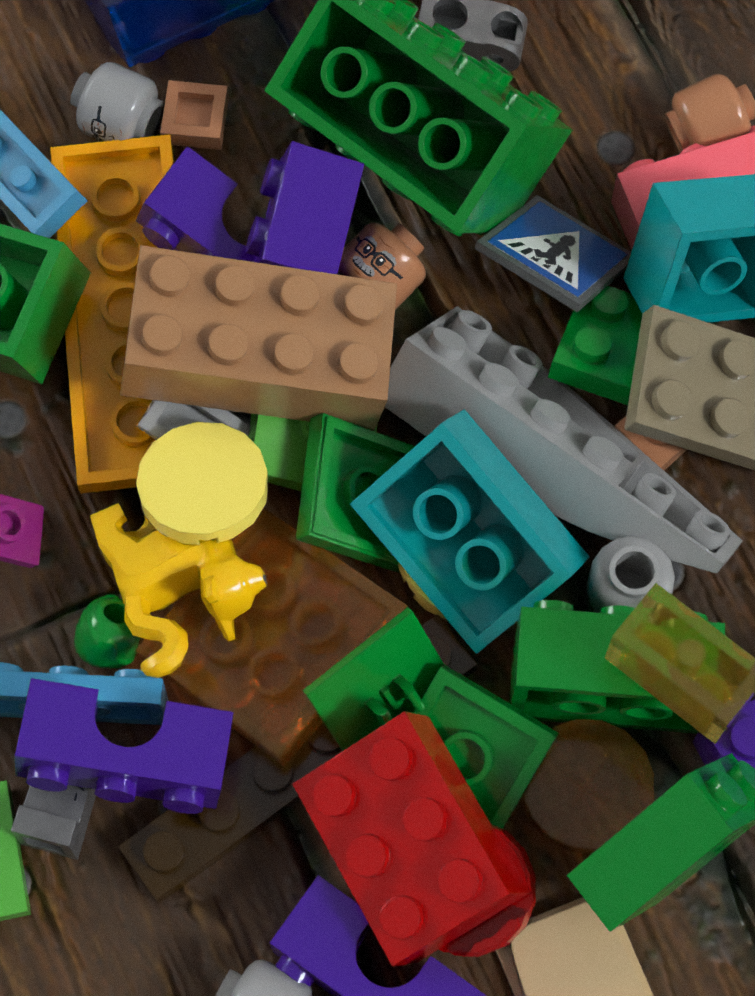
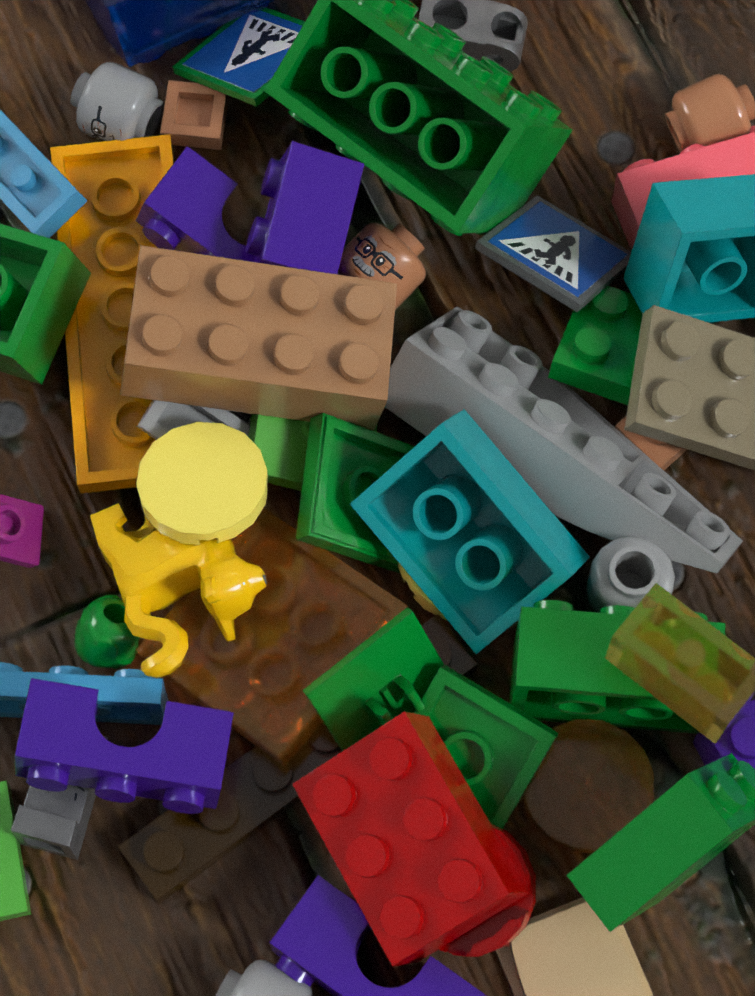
(242, 55): none -> piece

